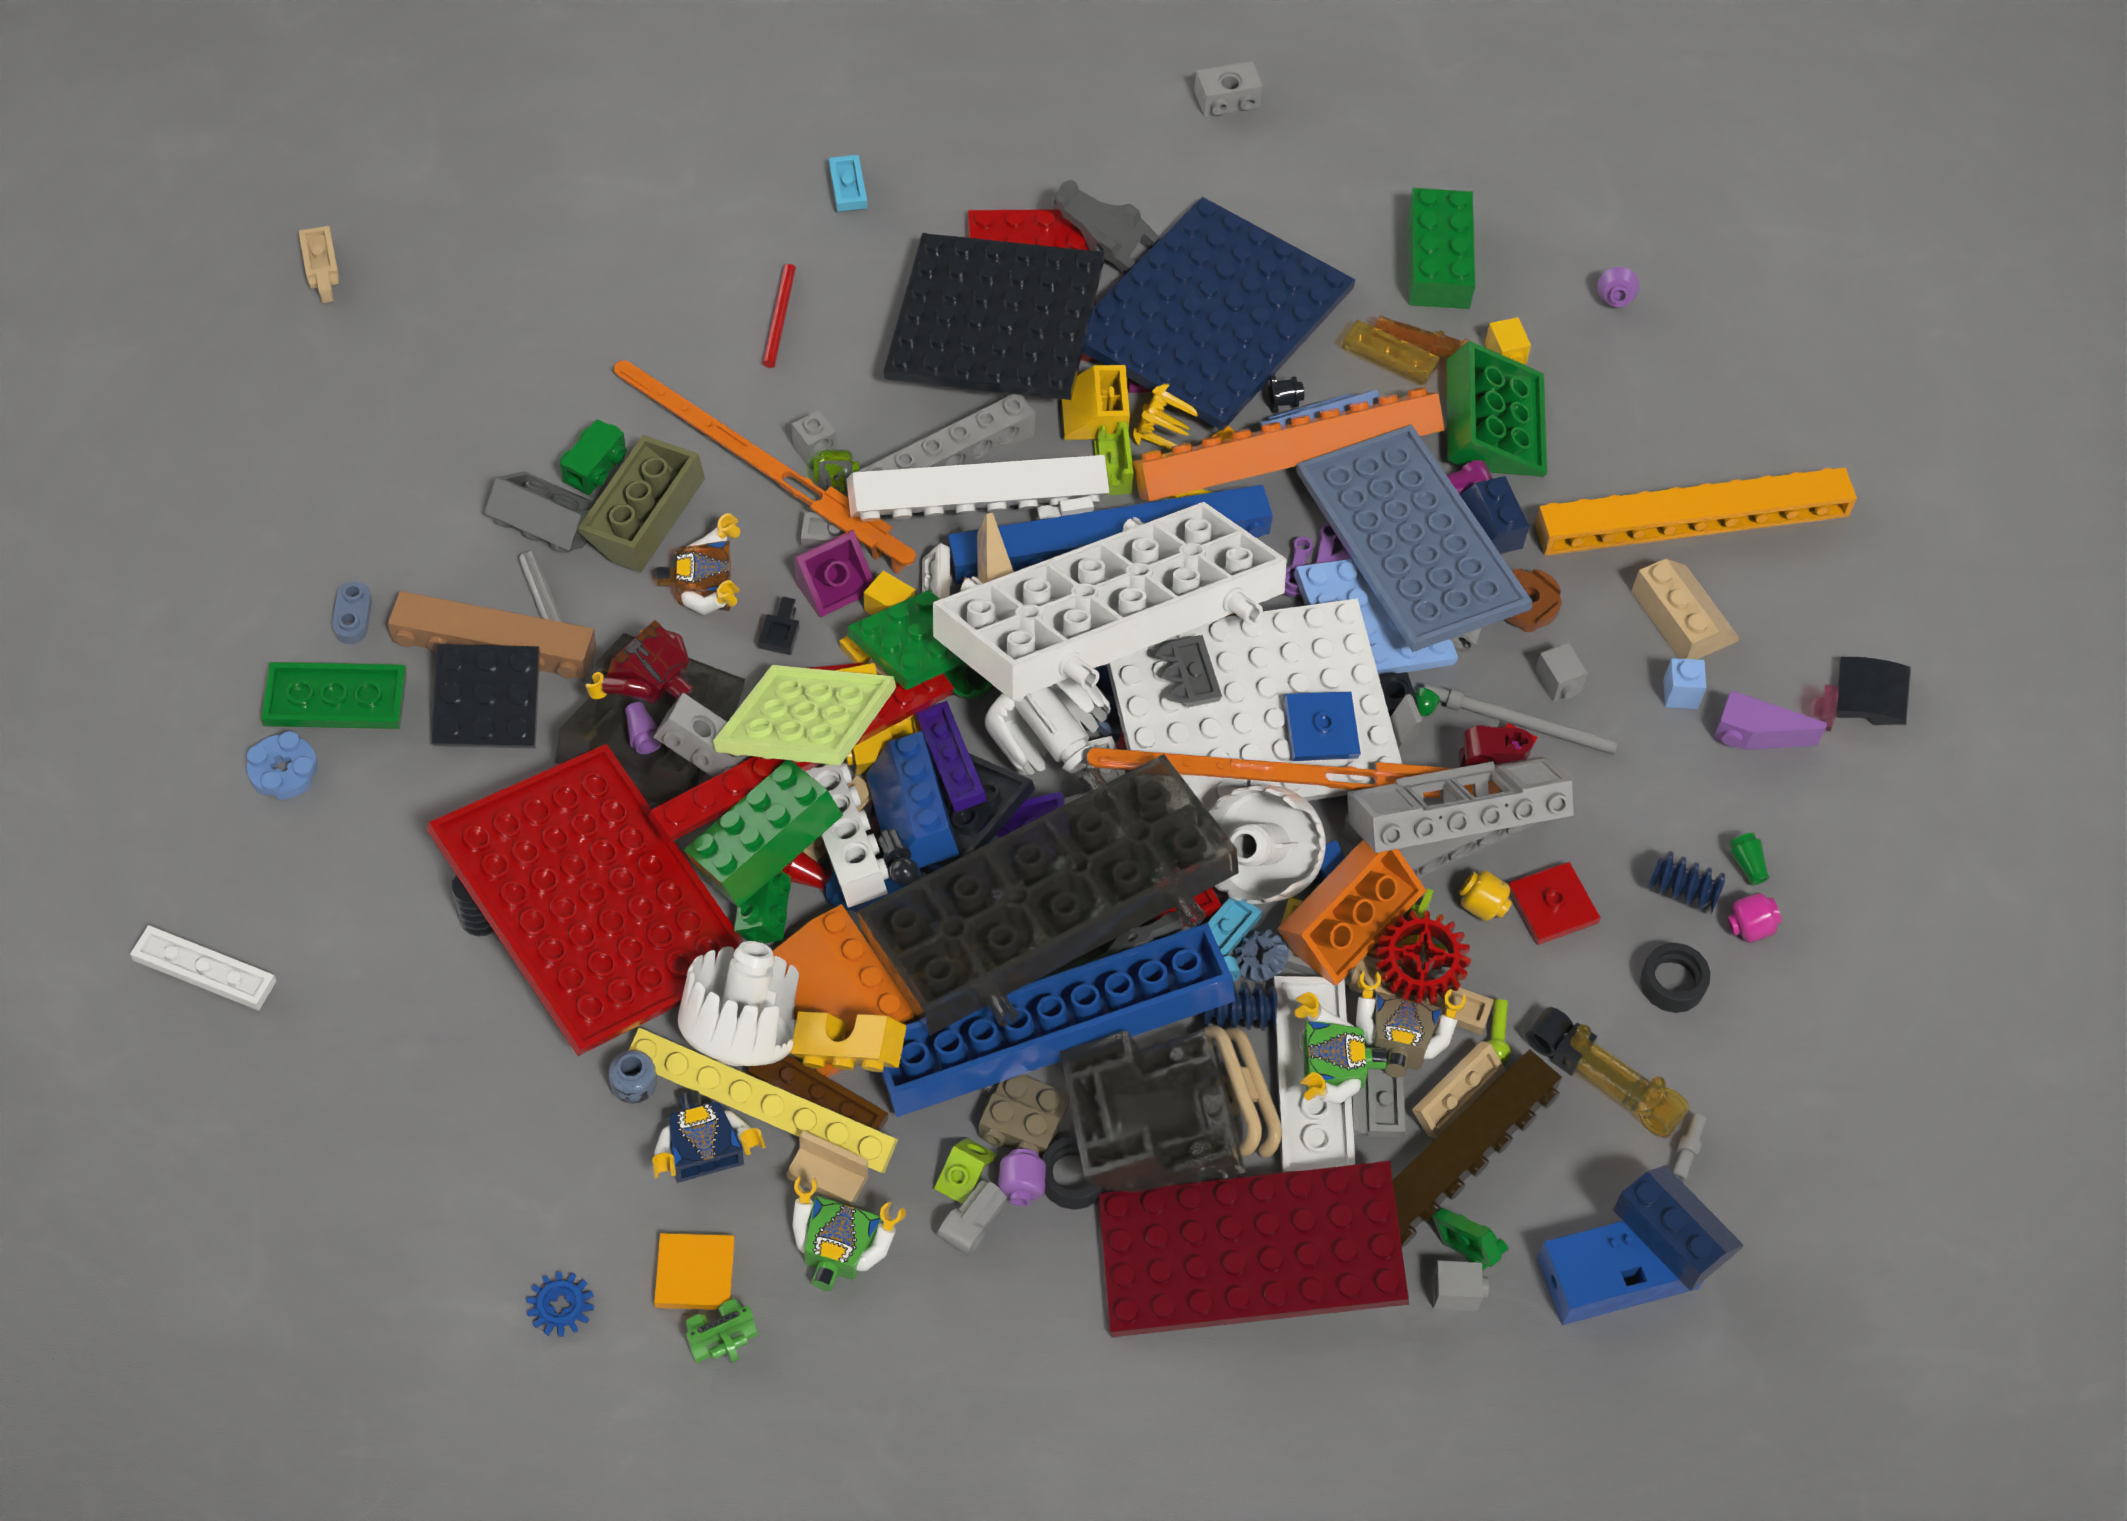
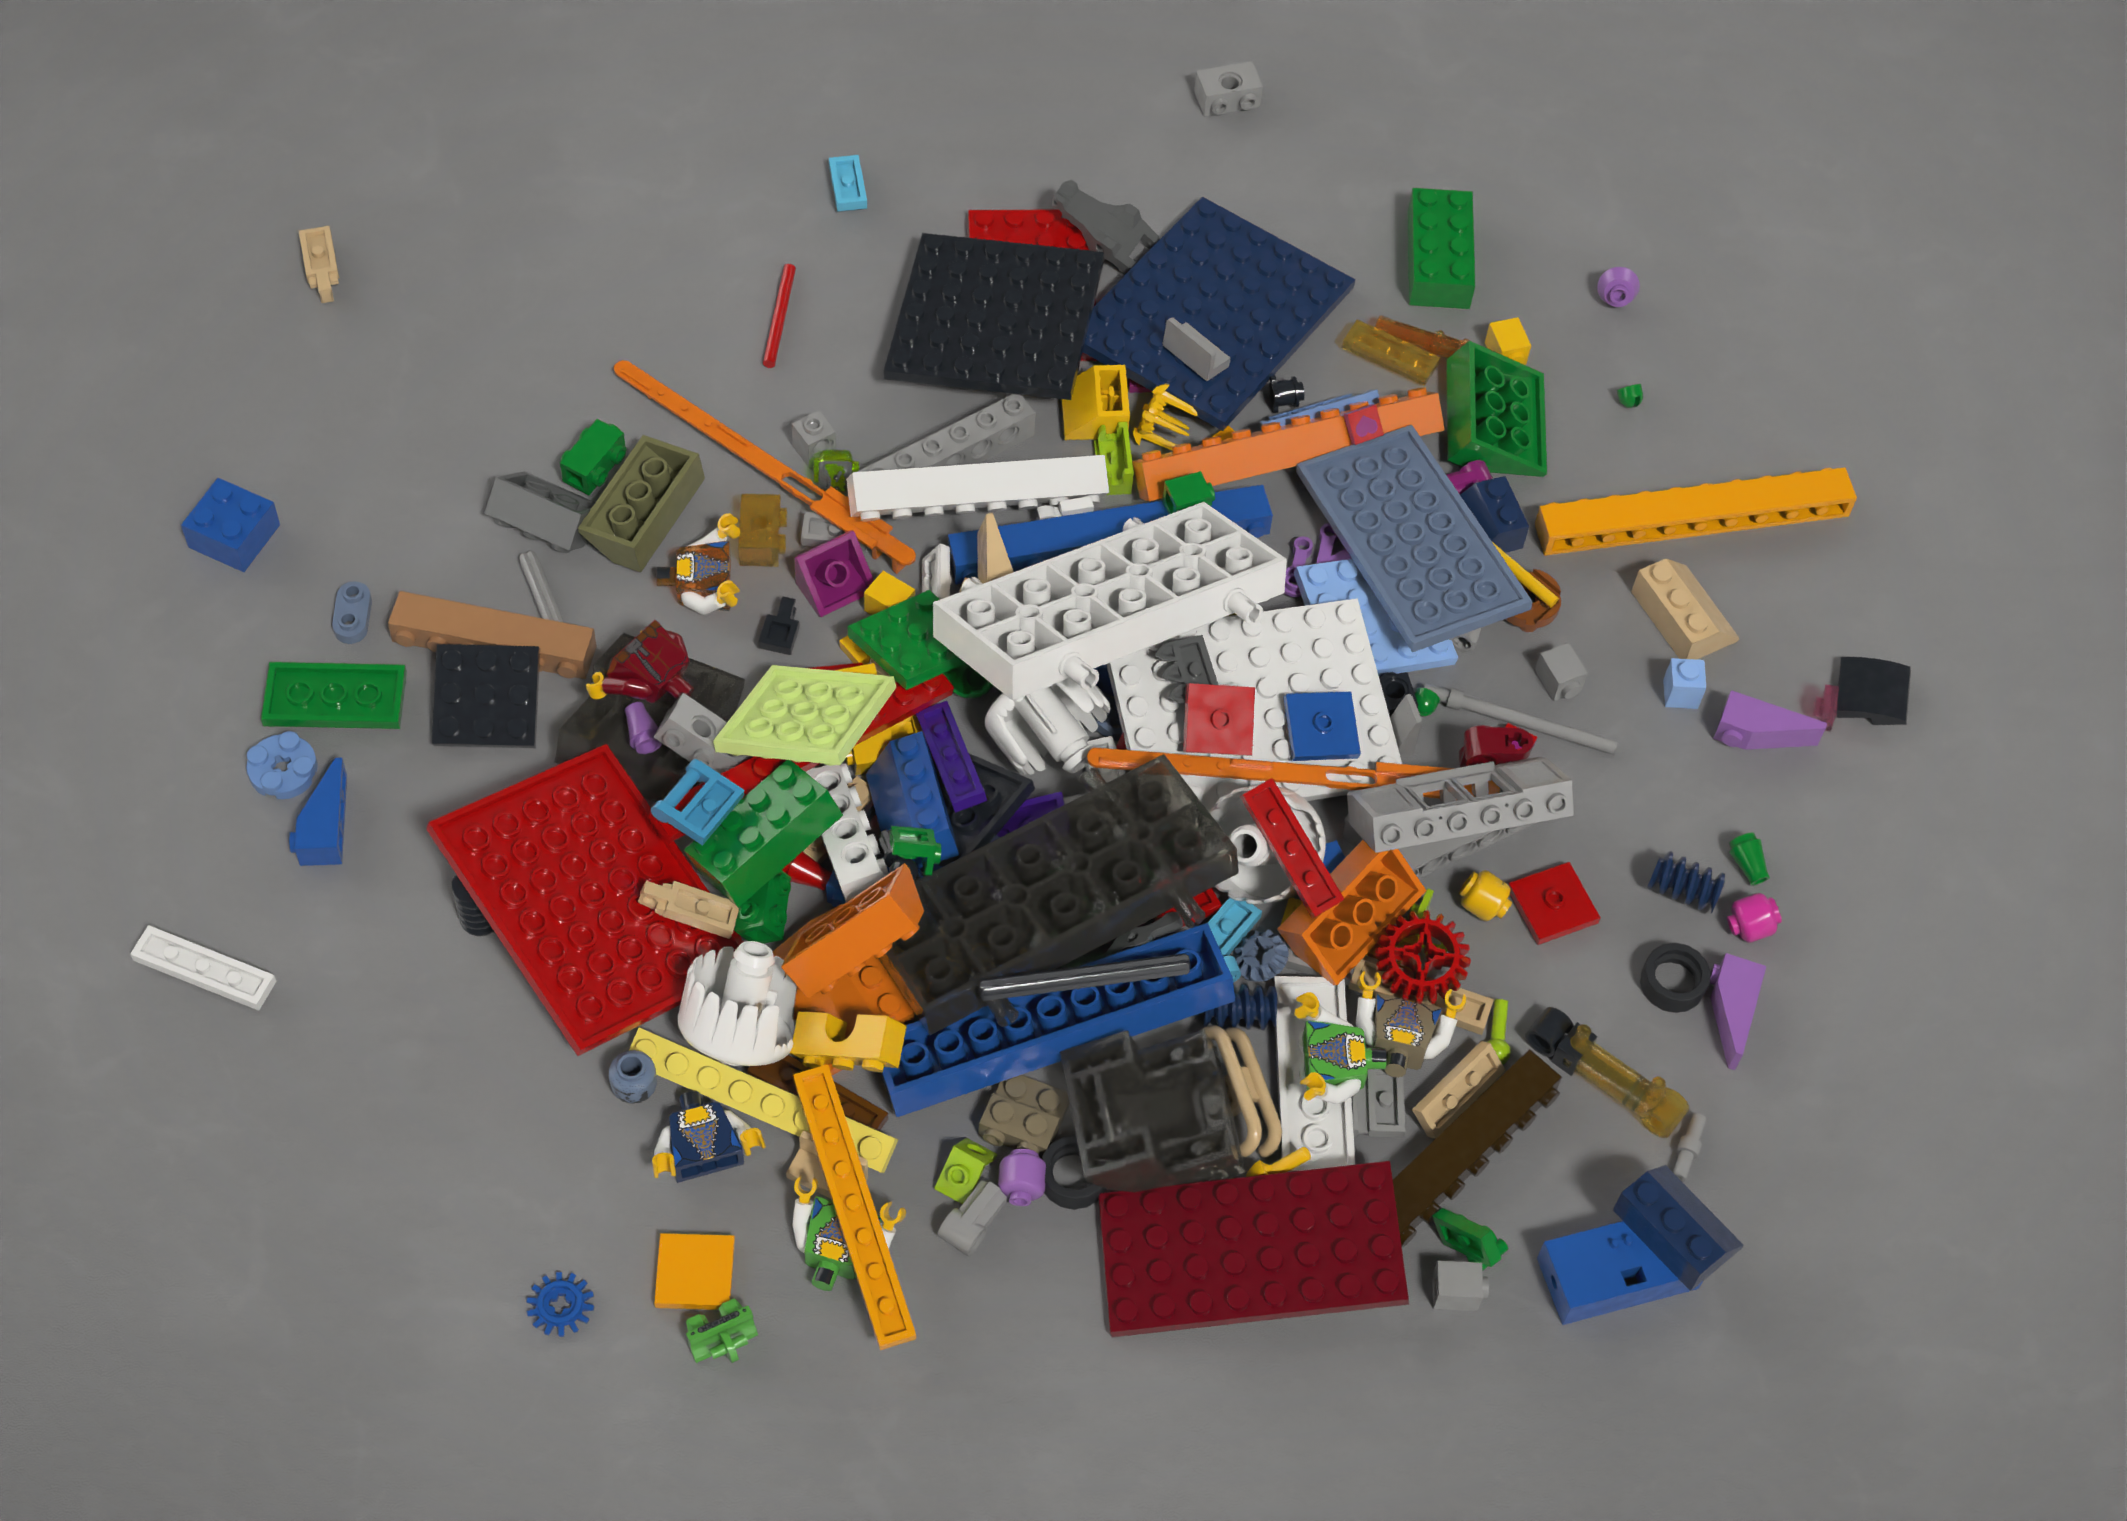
(230, 524): none -> blue brick
(322, 821): none -> blue slope
(691, 907): none -> tan hinge
(707, 807): none -> dark azure plate
(761, 530): none -> clear yellow brick
(854, 1207): none -> light orange plate
(855, 933): none -> orange slope
(915, 843): none -> green bracket
(1084, 977): none -> black axle
(1187, 492): none -> green brick
(1194, 349): none -> light grey panel
(1219, 719): none -> plate
(1281, 1166): none -> yellow bar
(1292, 848): none -> red plate
(1363, 424): none -> tile
(1529, 581): none -> yellow bar
(1631, 395): none -> green hinge
(1734, 1002): none -> medium lavender slope

